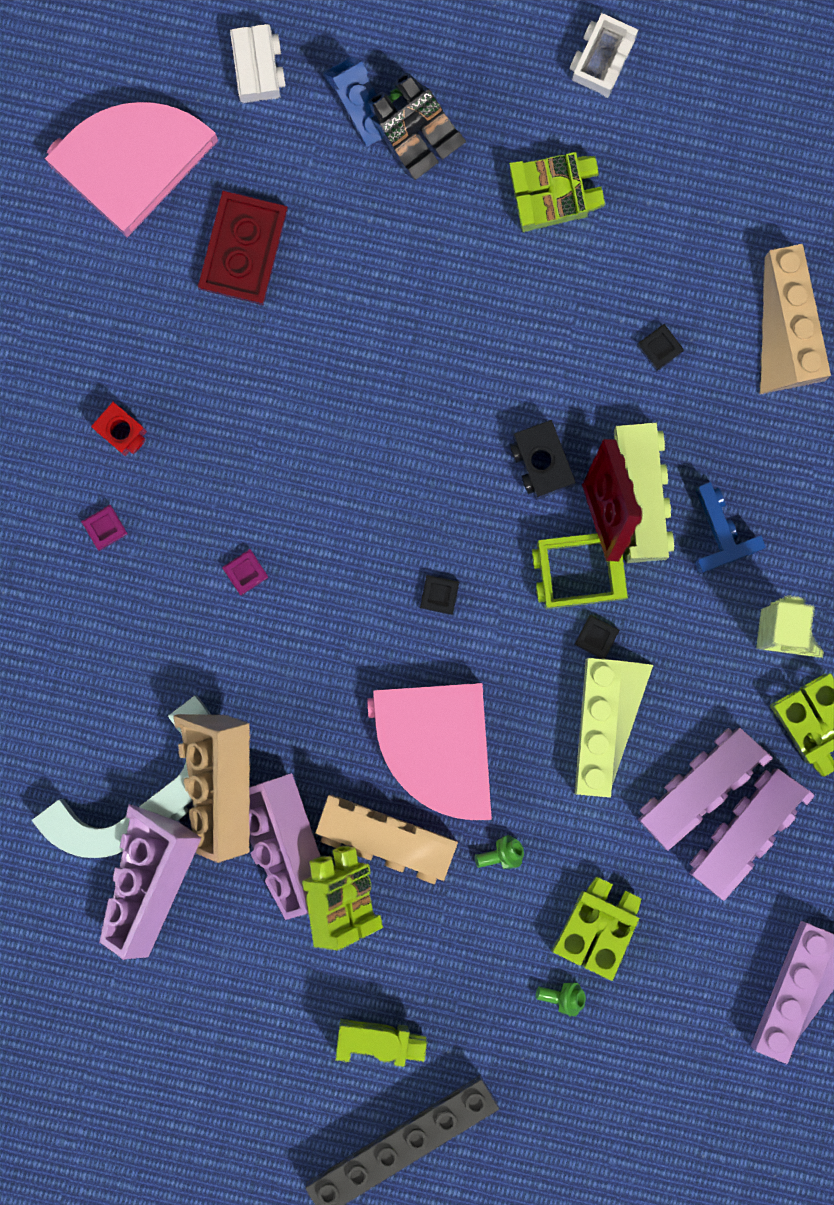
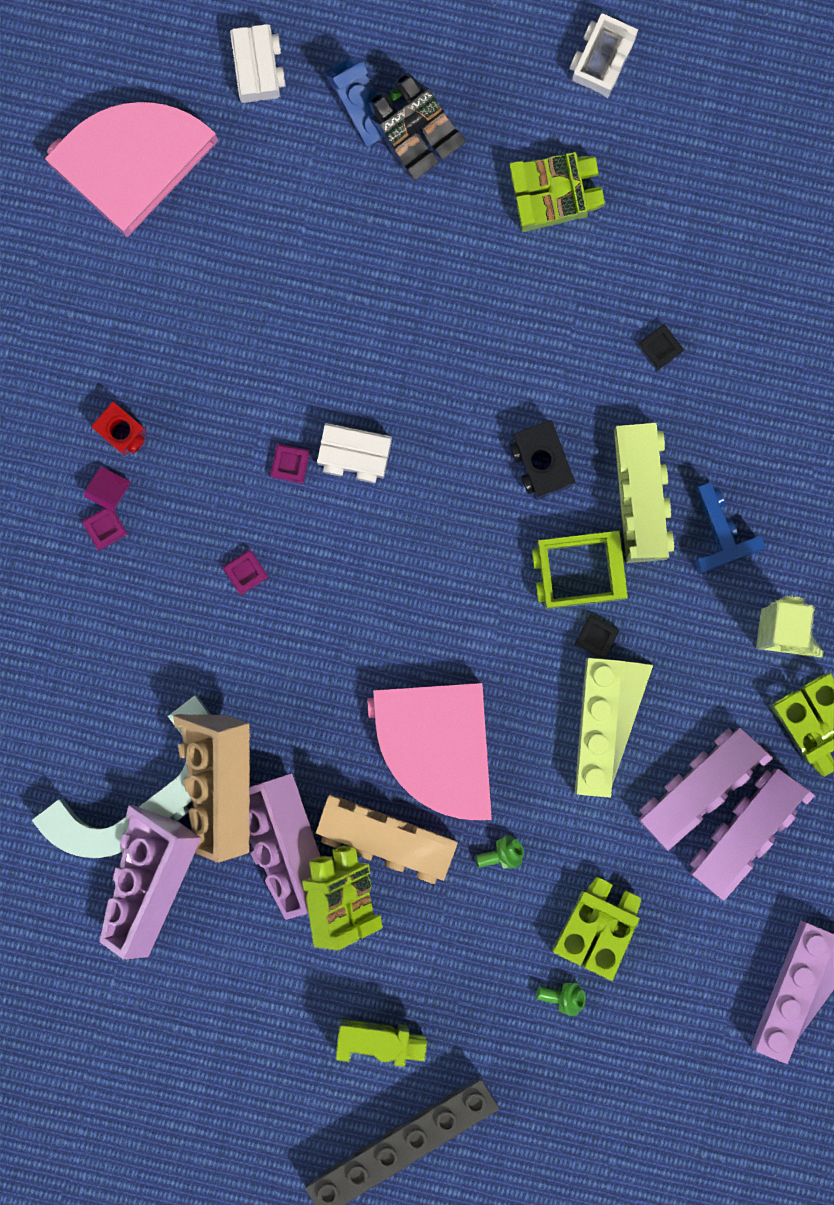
(107, 489): none -> magenta tile
(243, 248): dark red plate -> none
(290, 464): none -> magenta tile
(354, 452): none -> white brick
(439, 595): black tile -> none
(612, 500): dark red plate -> none
(791, 328): tan wedge -> none

